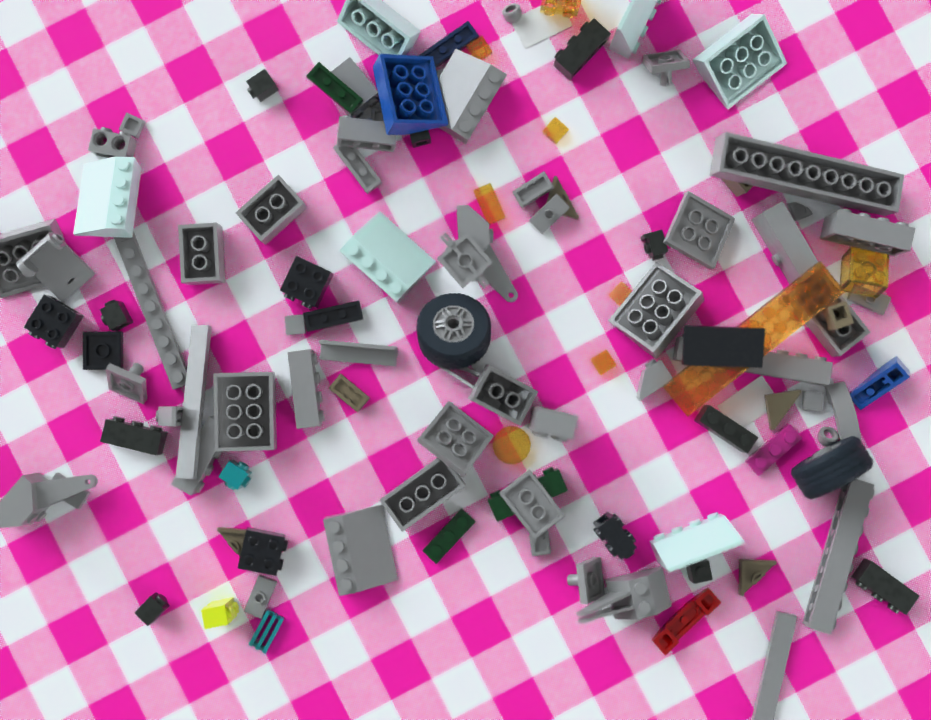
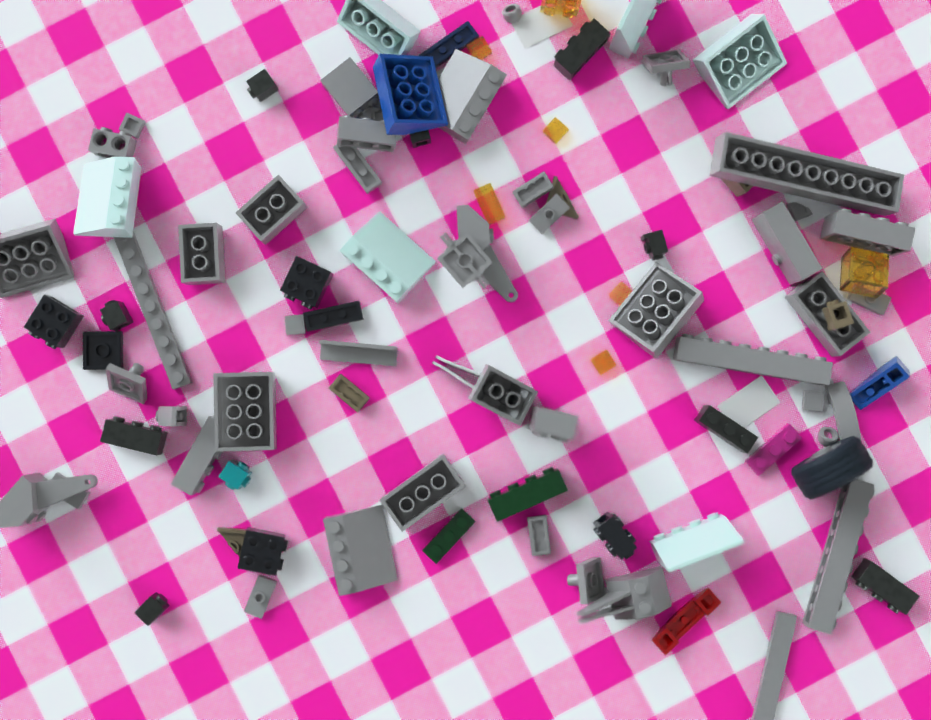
(55, 266): light grey door -> none
(193, 402): light grey tile -> none
(219, 612): neon yellow brick -> none
(259, 646): teal tile -> none
(305, 388): light grey brick -> none
(334, 88): dark green plate -> none
(454, 331): black wheel -> none
(455, 438): light grey plate -> none
(511, 445): clear yellow tile -> none
(532, 504): light grey tile -> none
(652, 378): light grey slope -> none
(699, 230): light grey plate -> none
(699, 571): pearl dark grey brick -> none
(723, 346): black tile -> none
(751, 572): dark tan tile -> none
(778, 316): clear orange plate -> none
(778, 405): dark tan tile -> none

